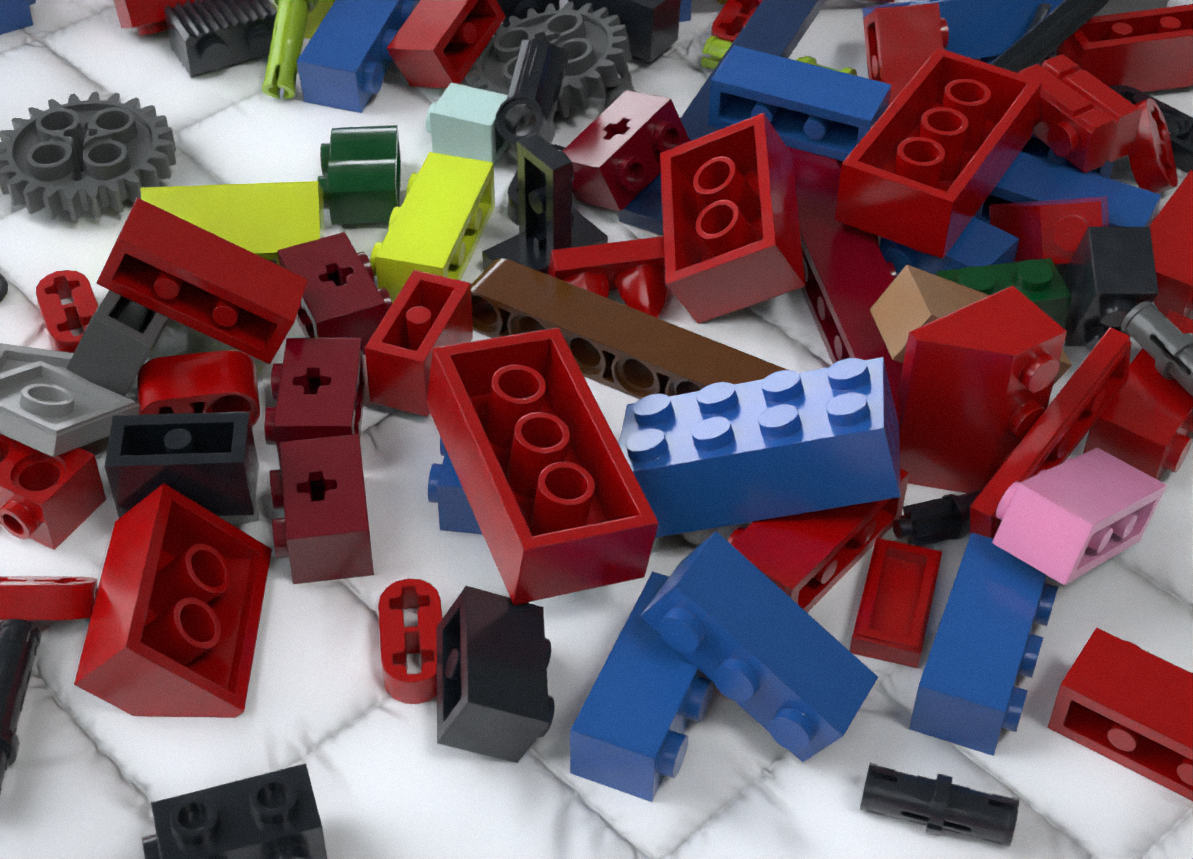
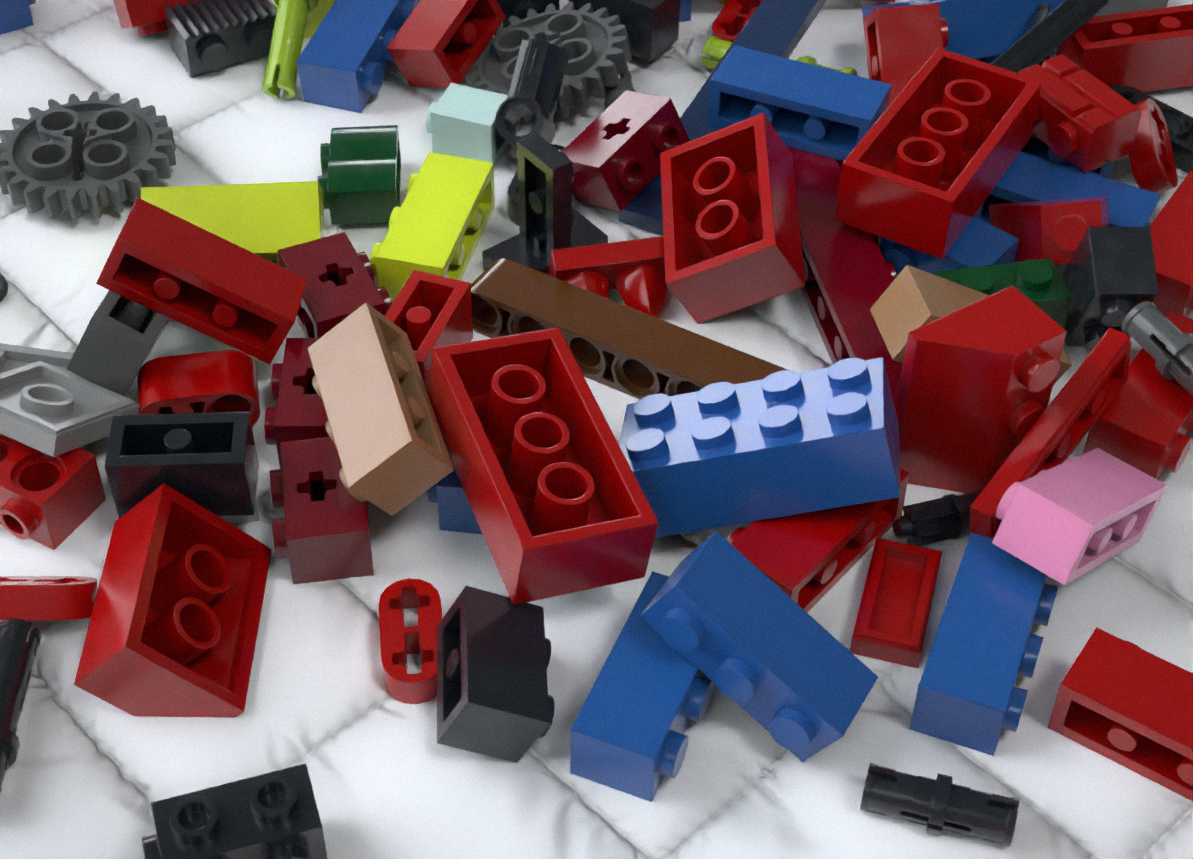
(61, 318): red beam -> none
(378, 411): none -> brick

